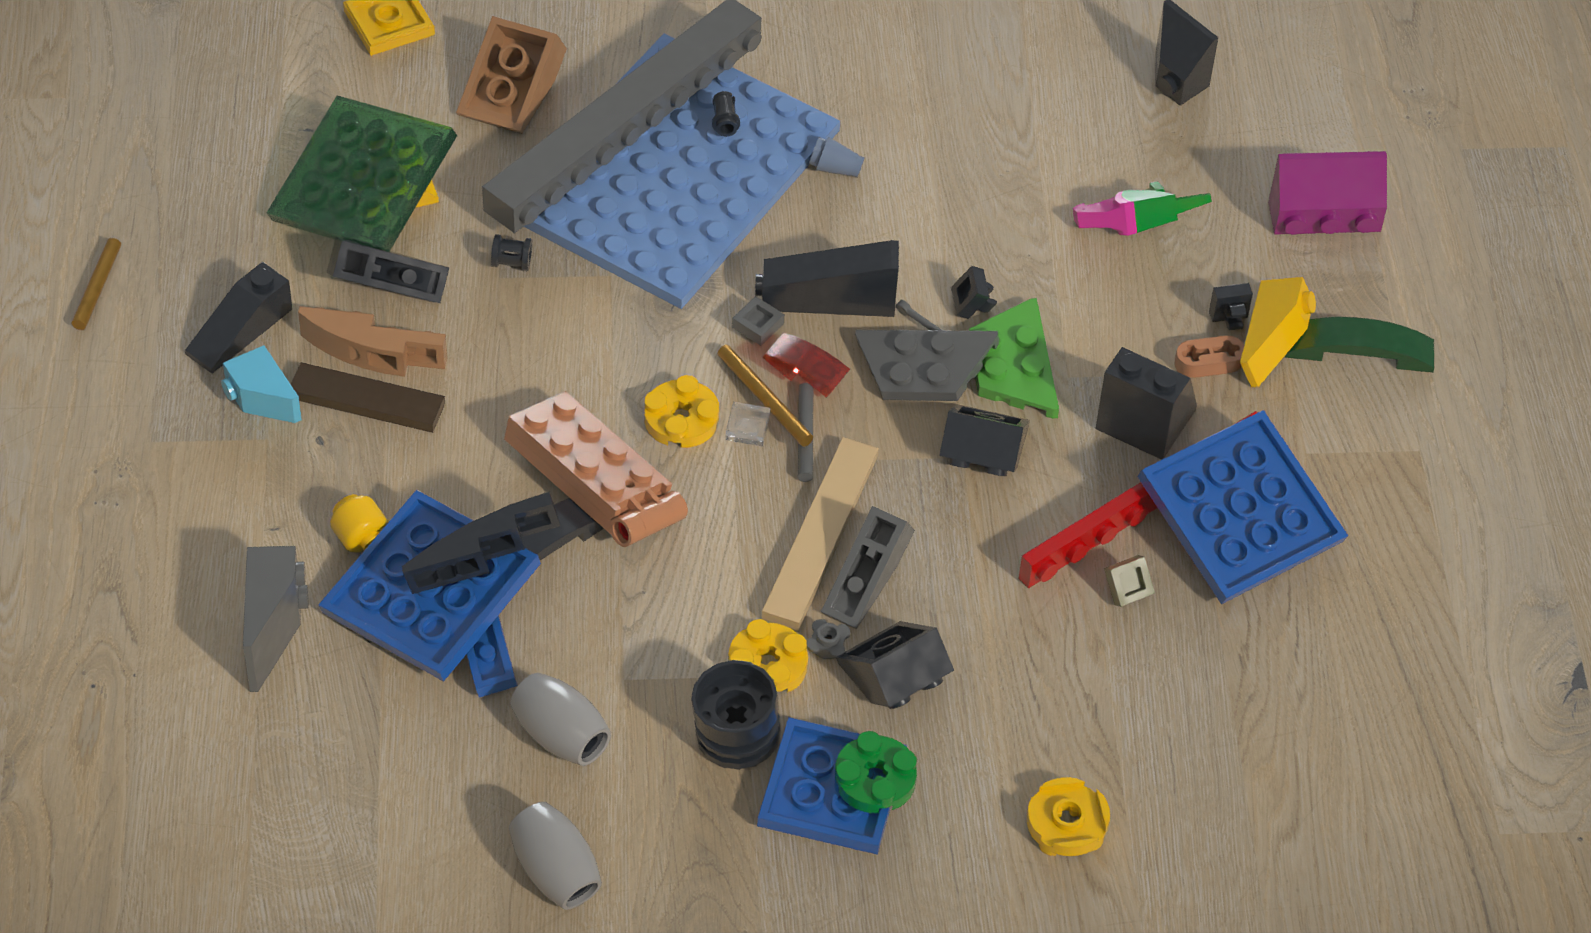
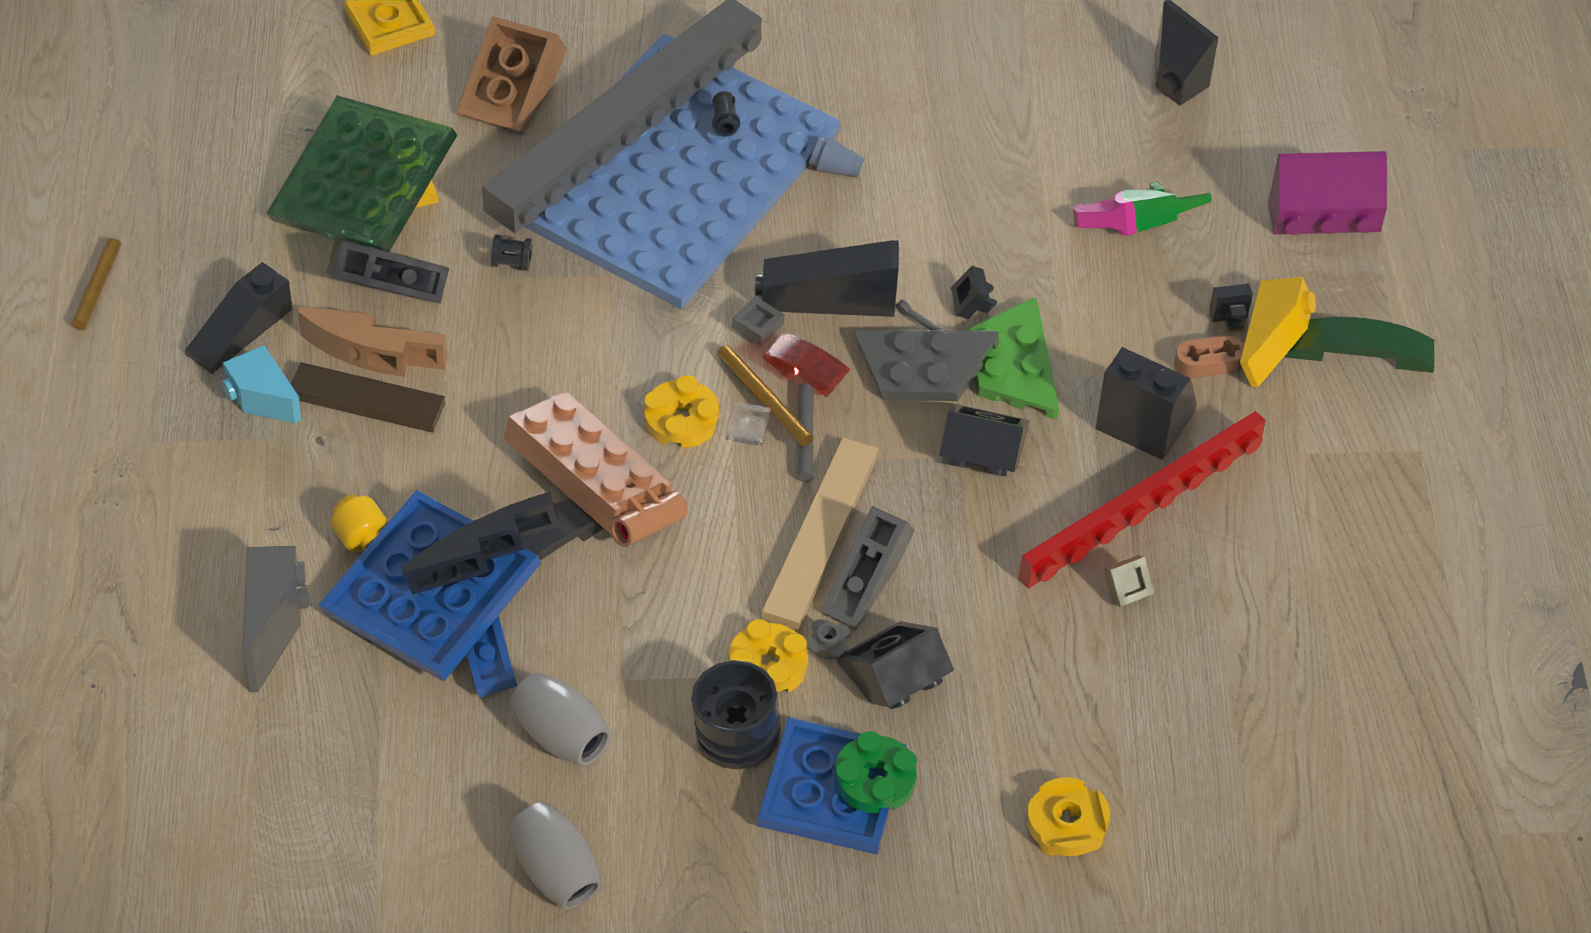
(1242, 506): blue plate -> none

